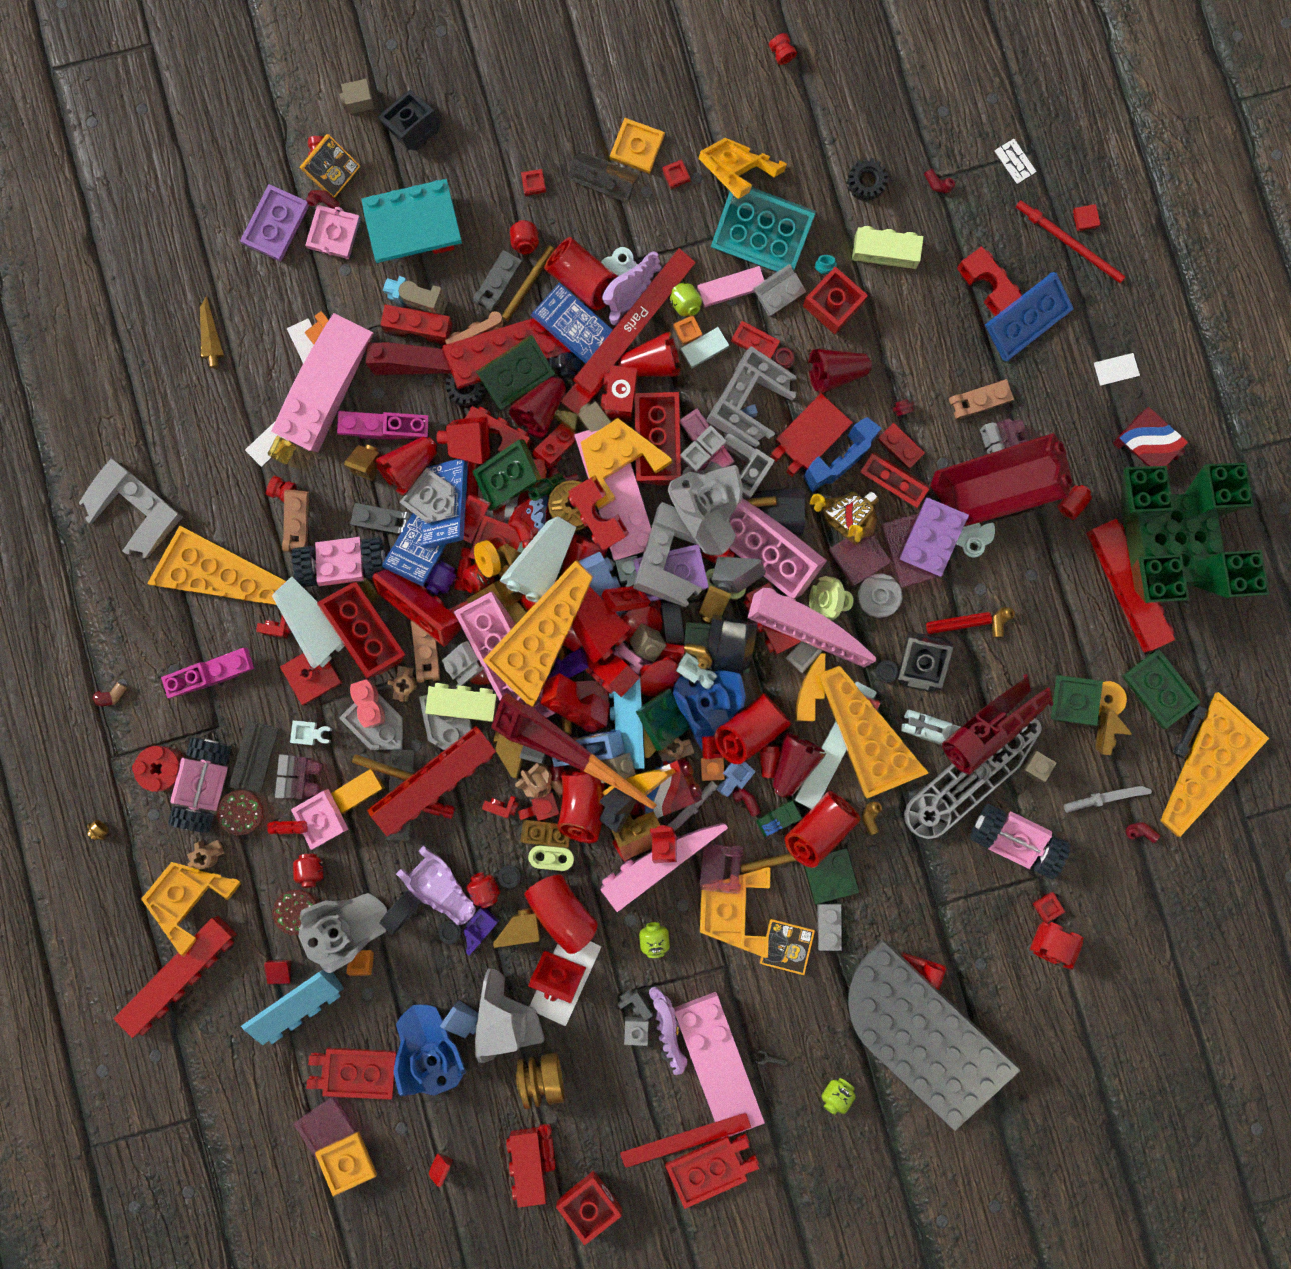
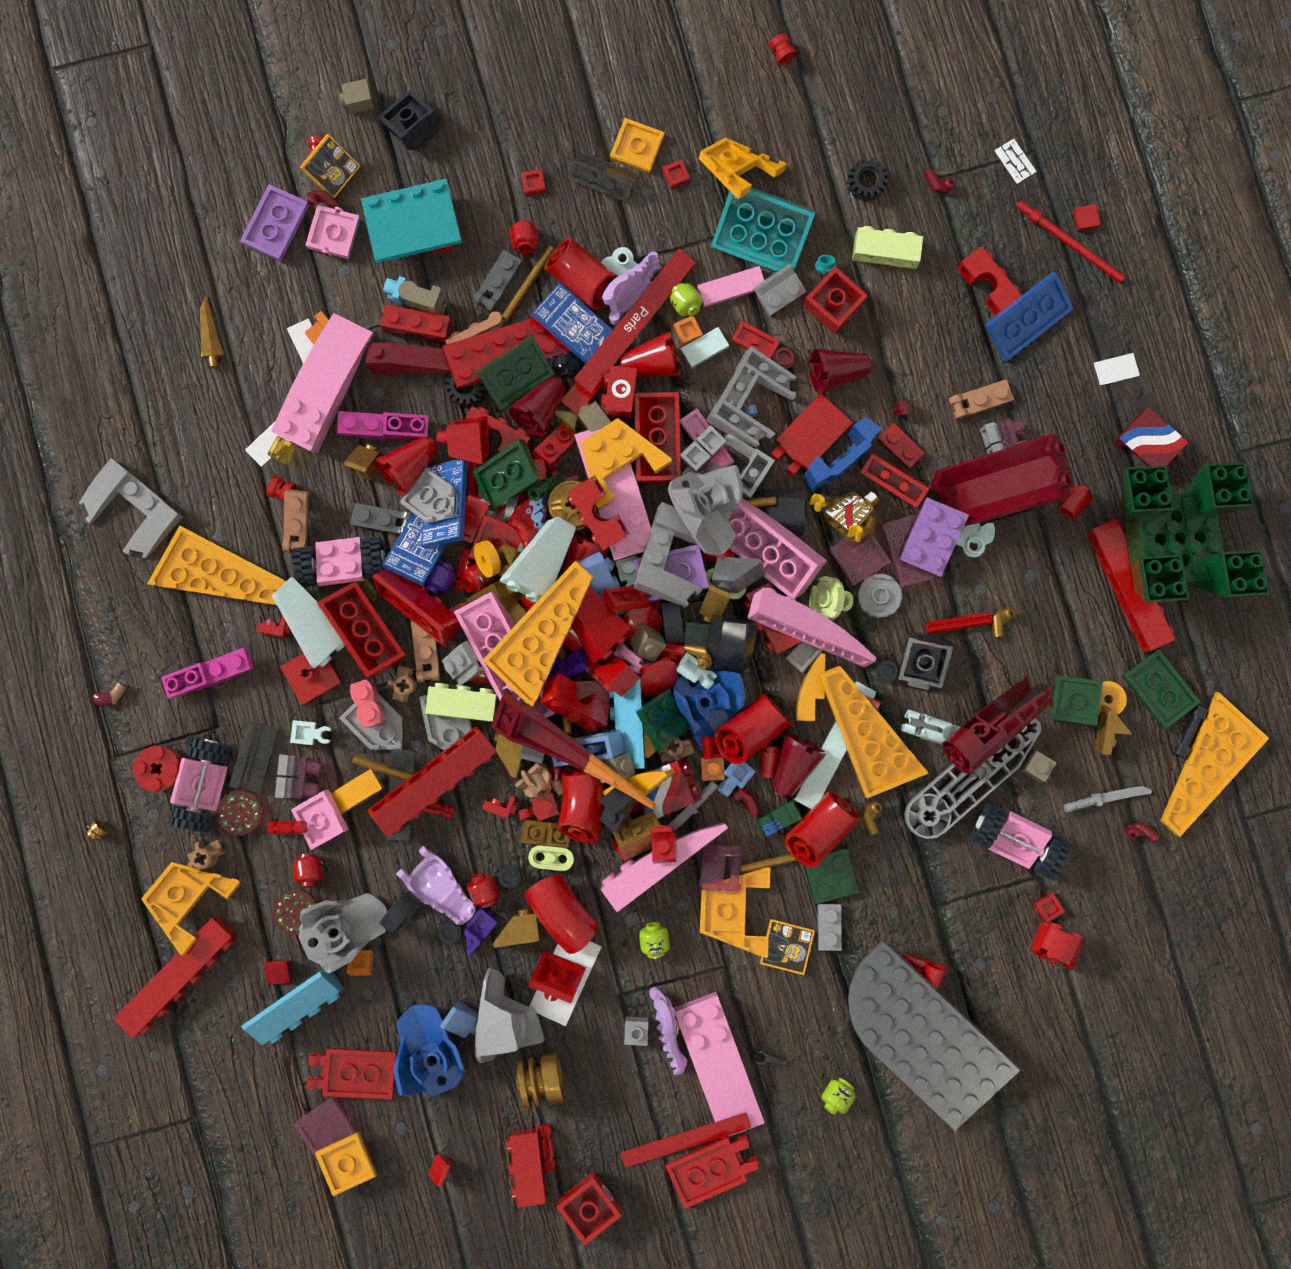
(639, 1005): dark grey bracket -> none

